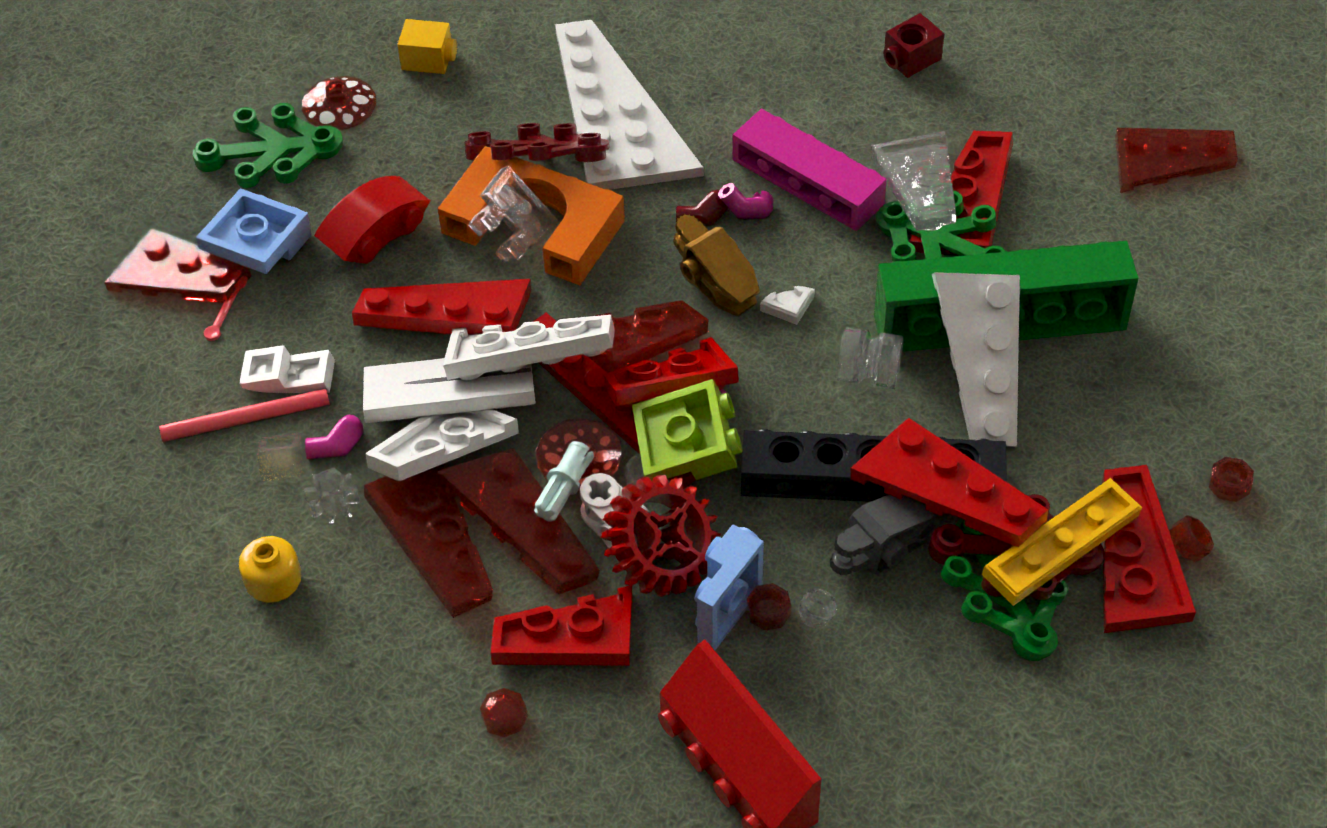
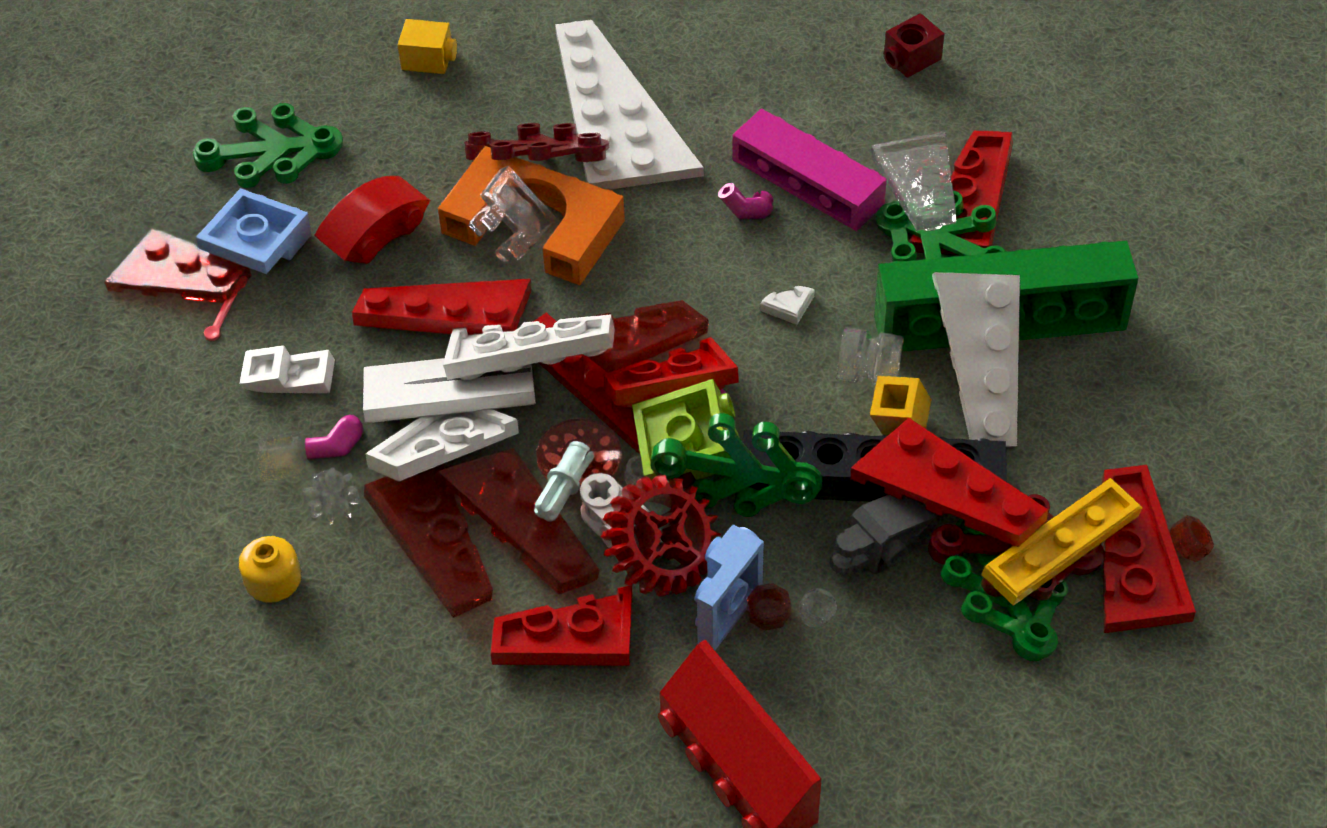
(244, 415): coral bar -> none
(339, 102): clear red dish -> none
(503, 712): clear red tile -> none
(707, 211): dark red arm -> none
(716, 265): pearl gold hinge -> none
(790, 480): none -> green plant
(898, 400): none -> yellow brick
(1164, 154): clear red wing -> none
(1231, 479): clear red tile -> none

